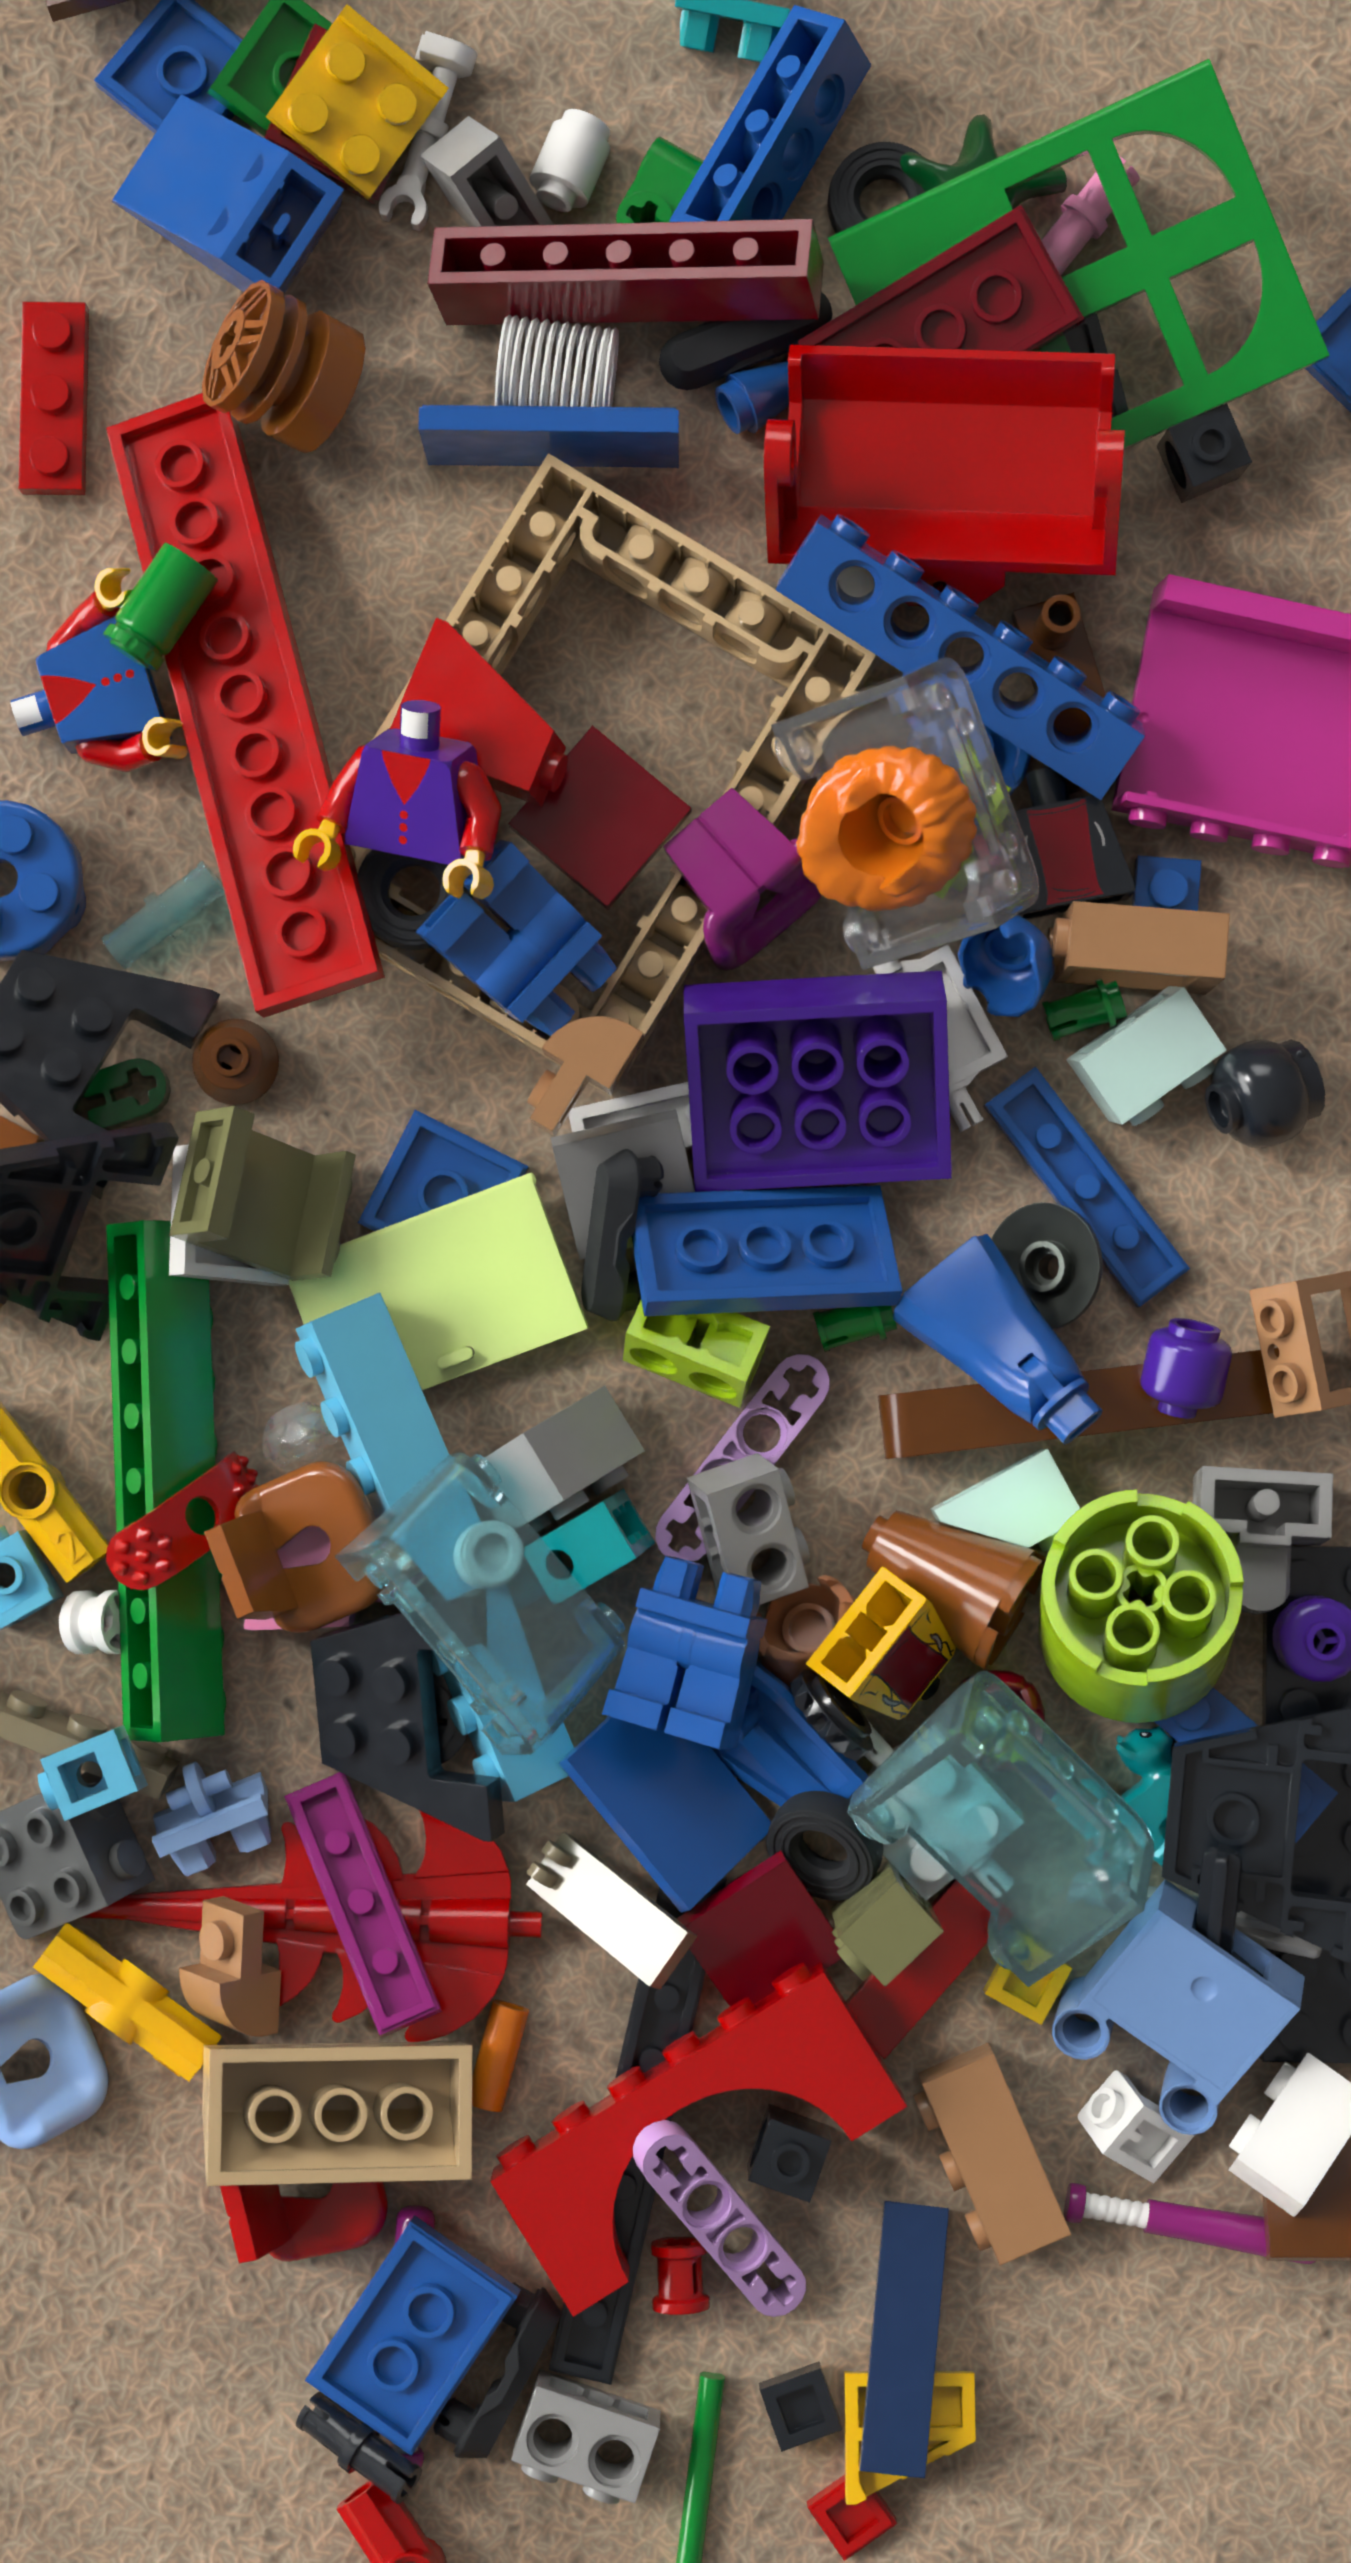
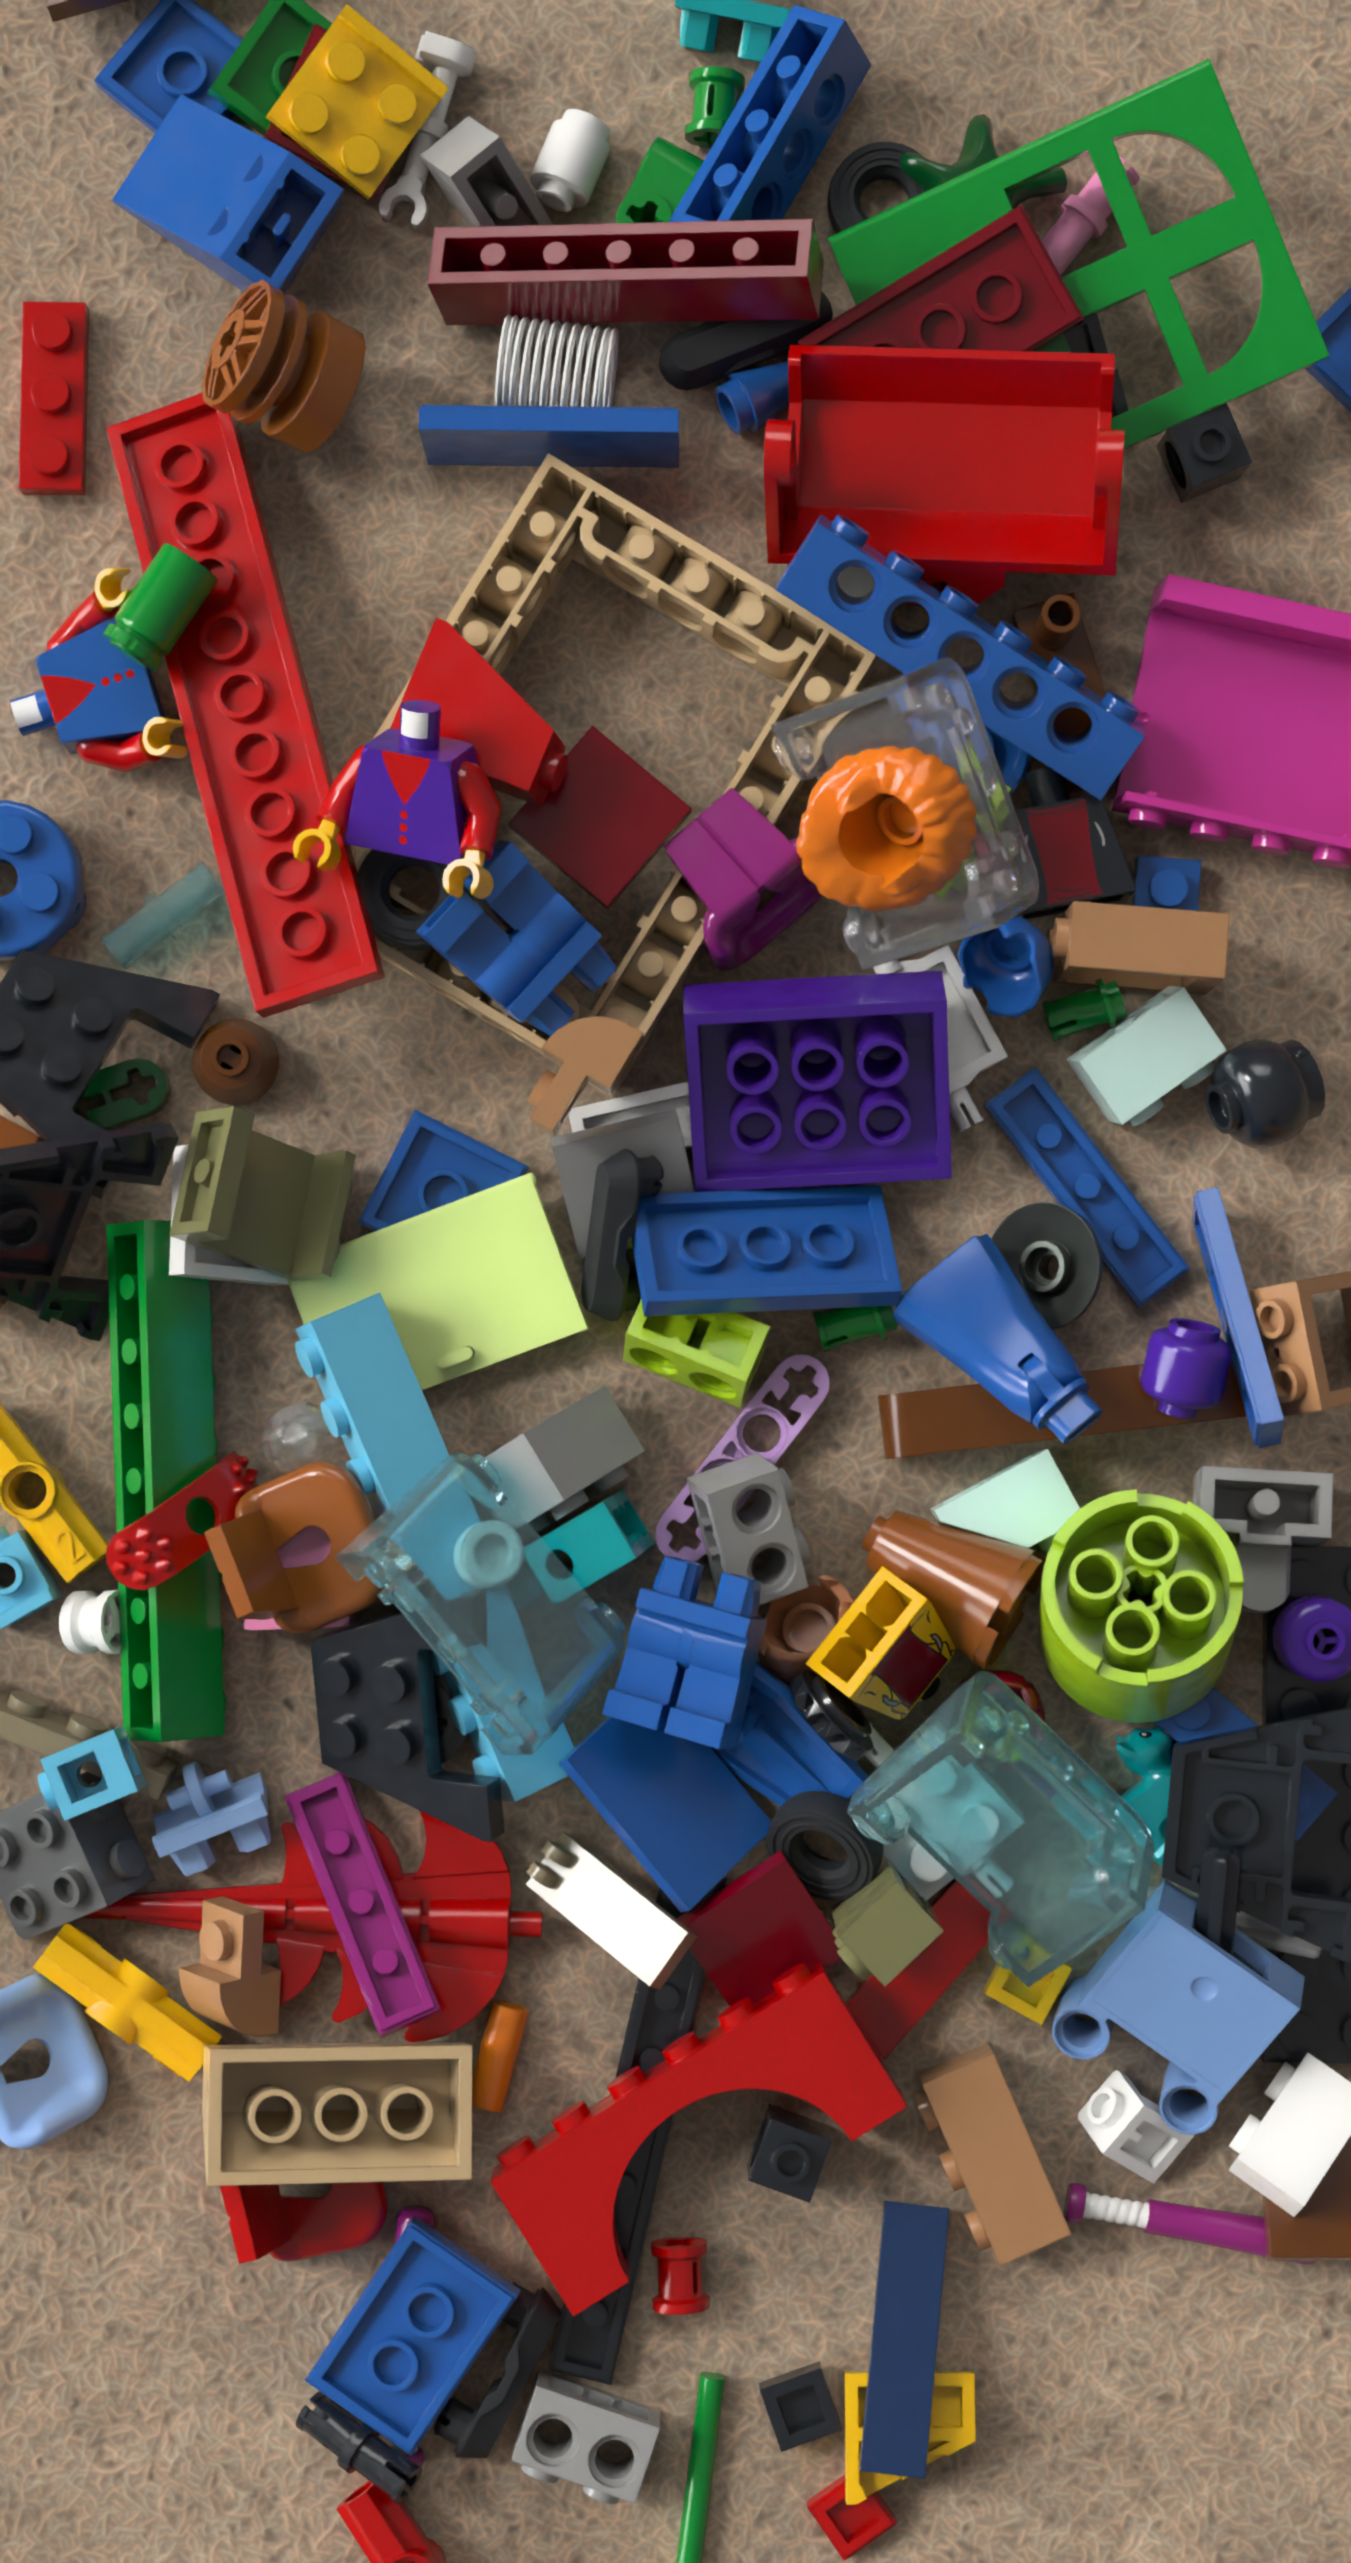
(714, 100): none -> green bush
(719, 2219): lavender beam -> none
(1237, 1318): none -> tile

